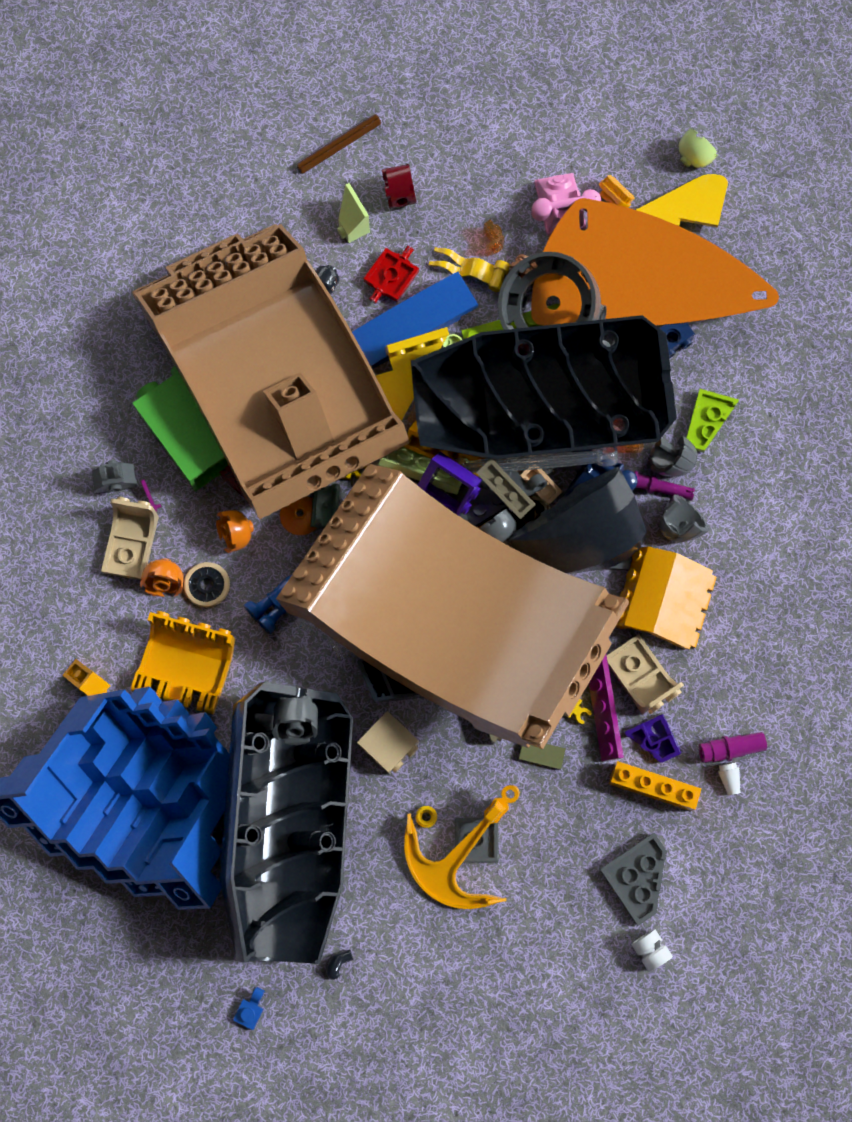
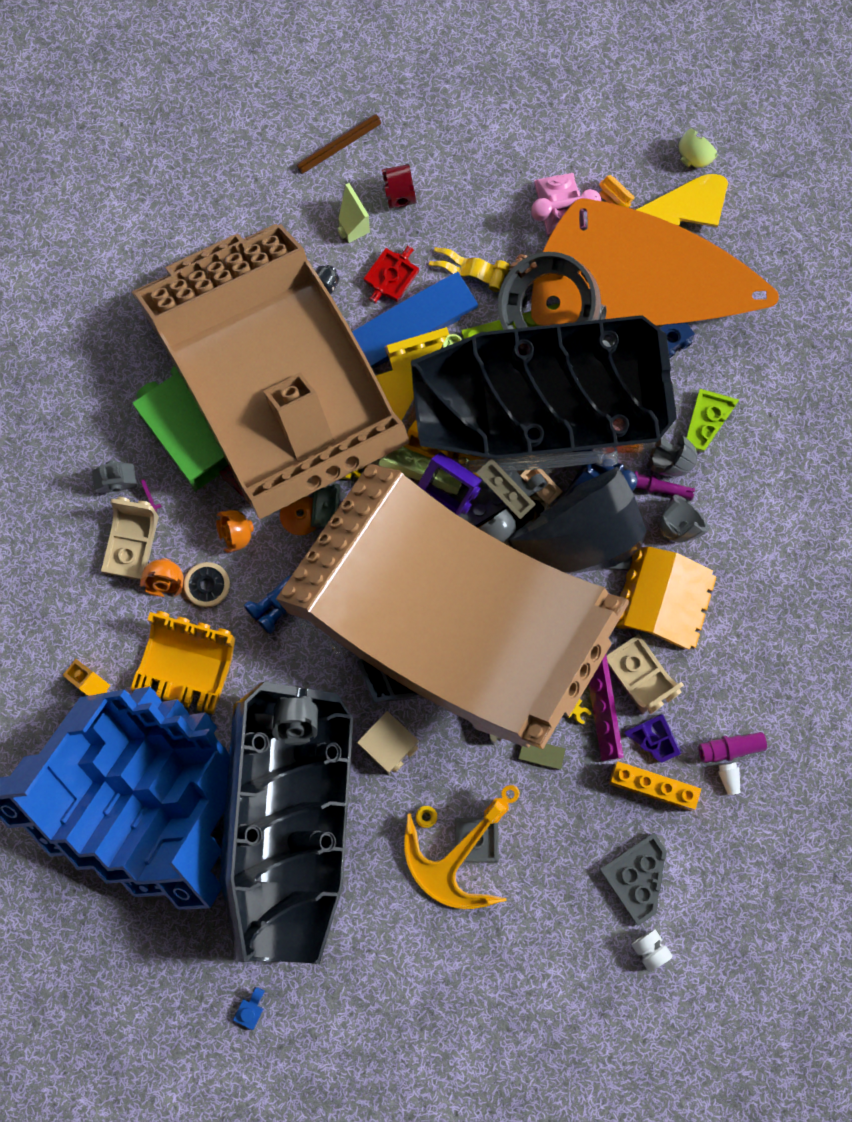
(335, 963): black arm -> none
(495, 235): clear orange bracket -> none

